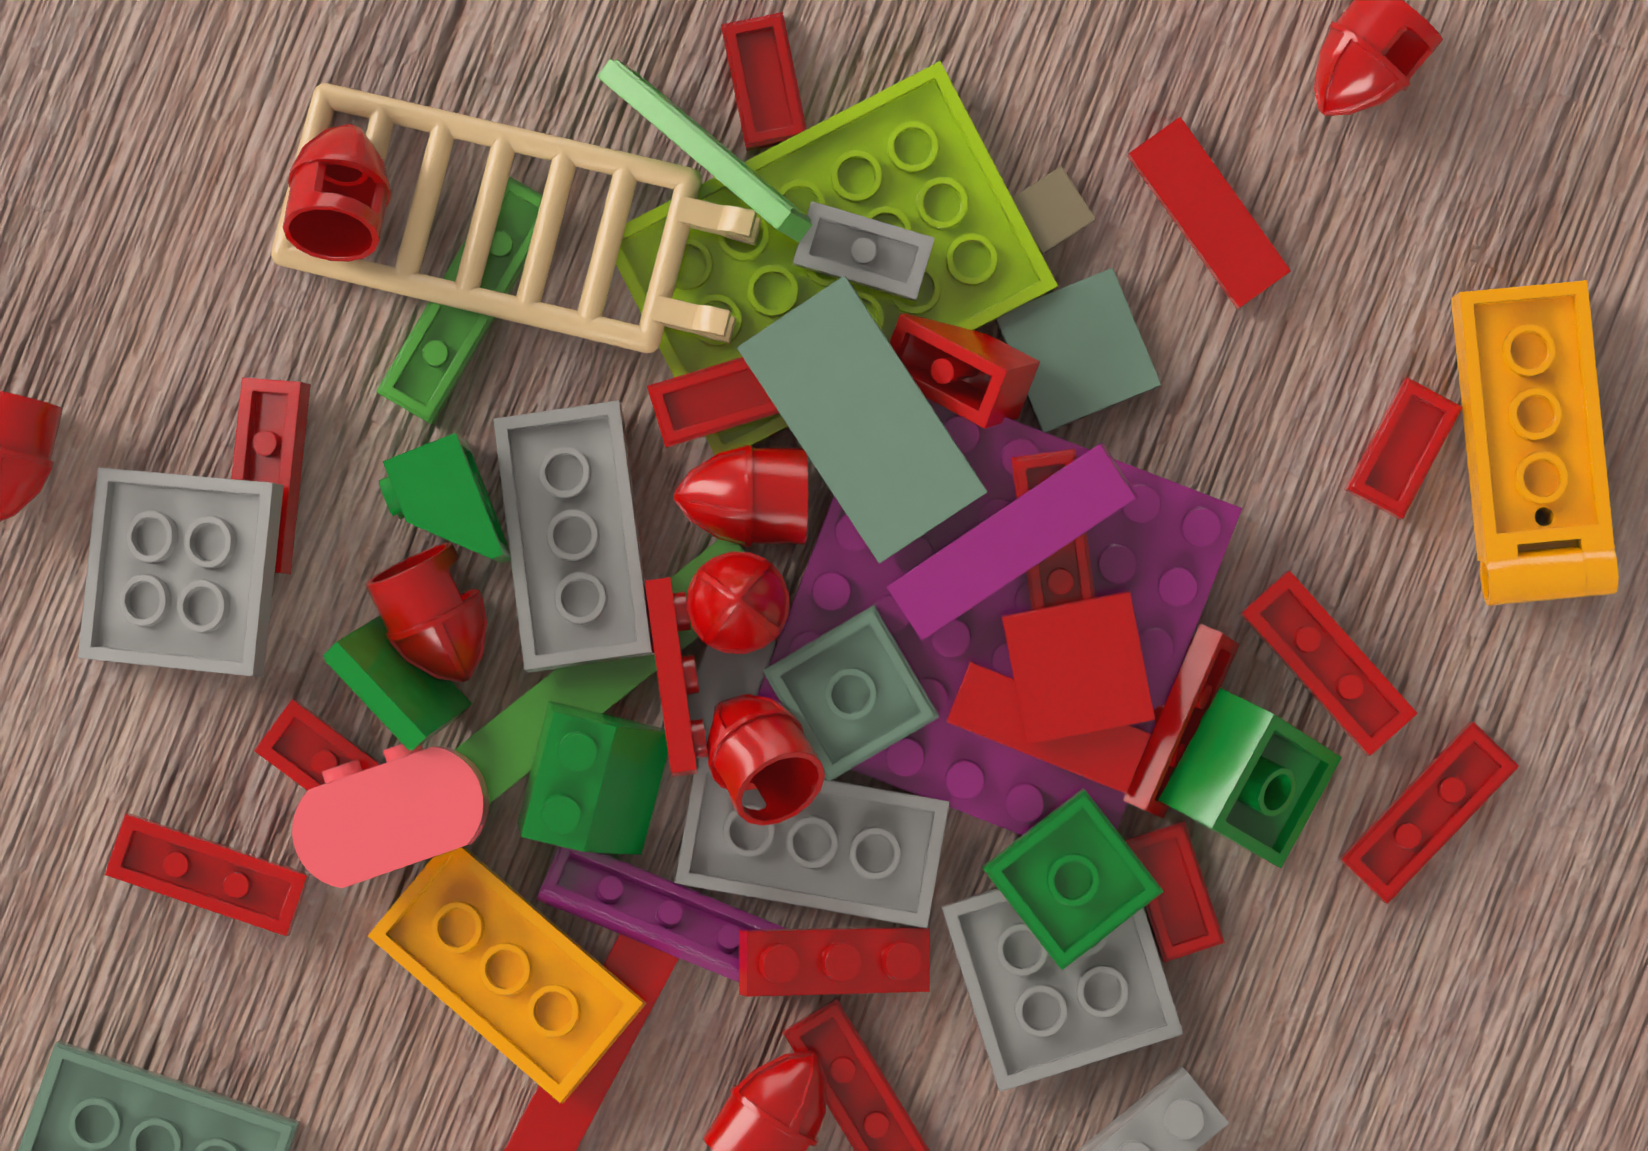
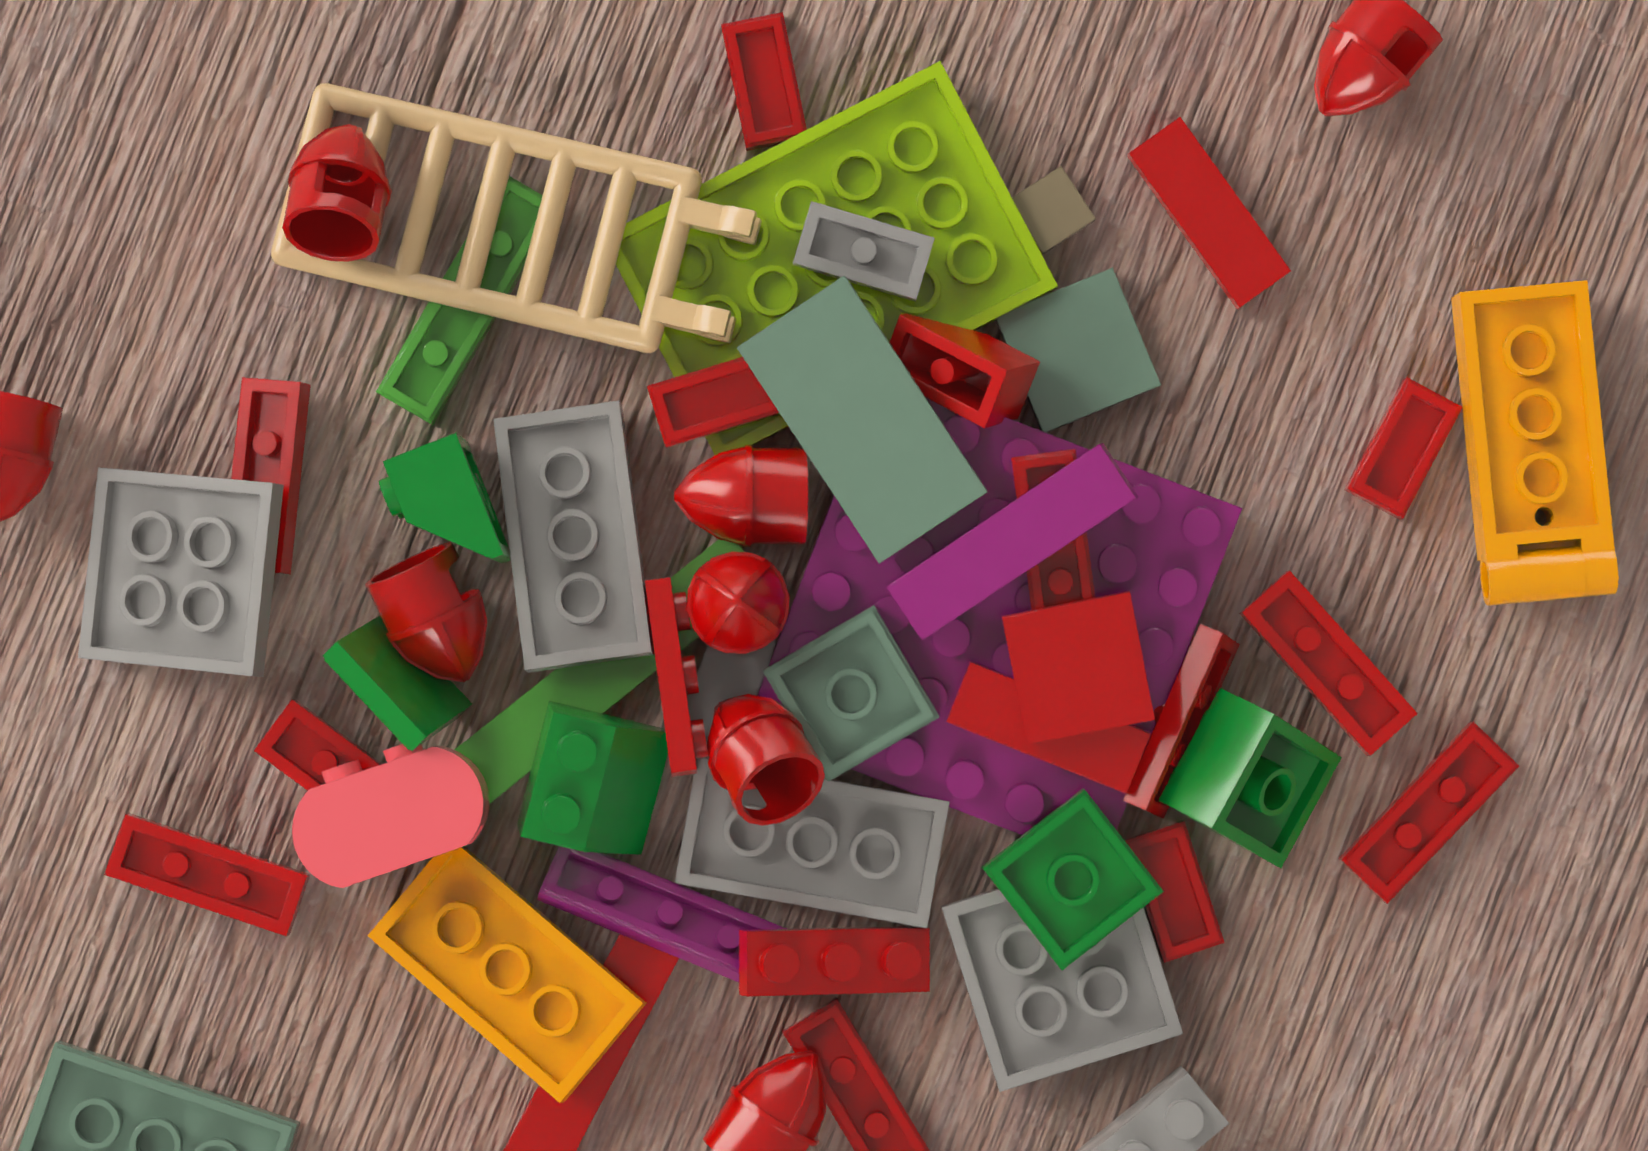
(706, 149): tile -> none

